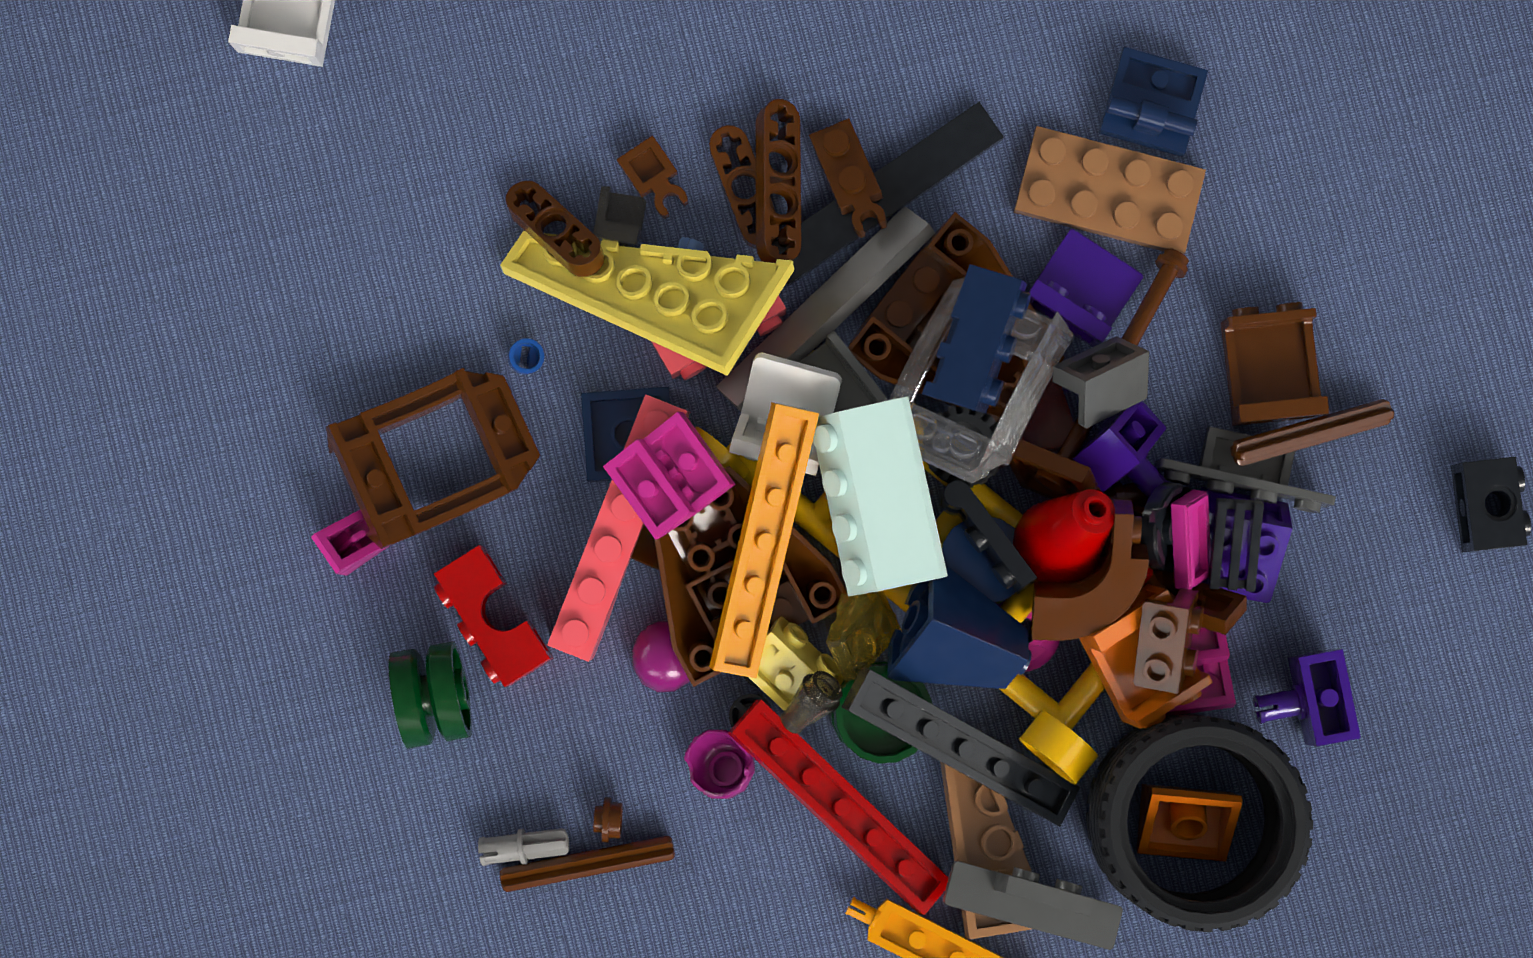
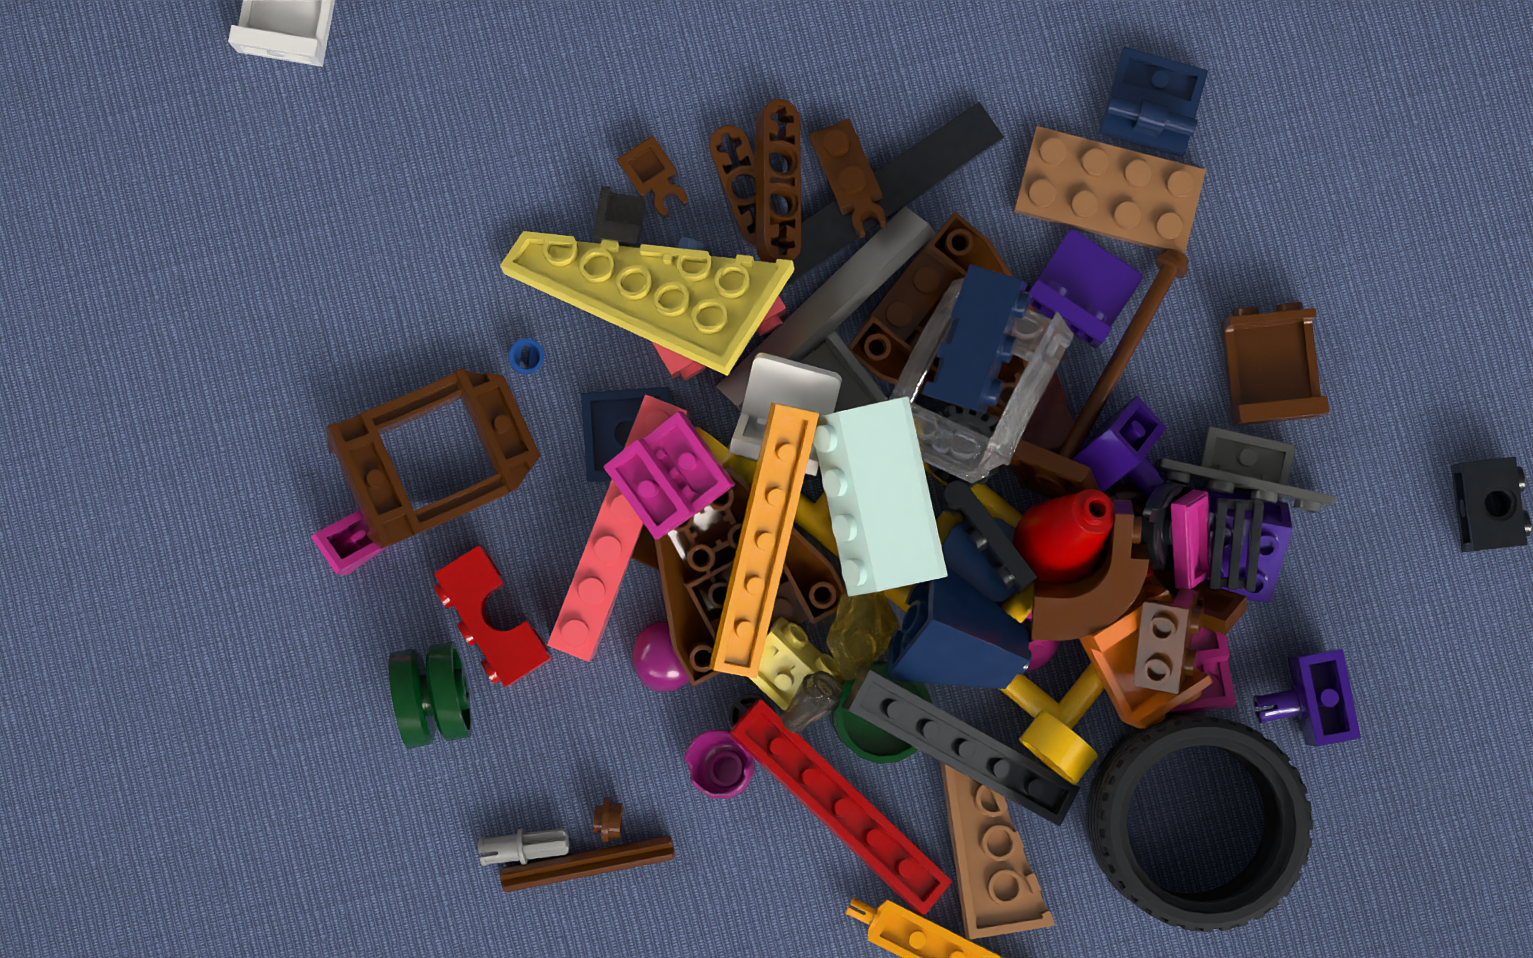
(560, 245): reddish brown beam -> none
(1027, 903): dark grey bracket -> none
(1106, 378): dark grey panel -> none
(1187, 822): orange slope -> none
(1311, 432): reddish brown axle -> none

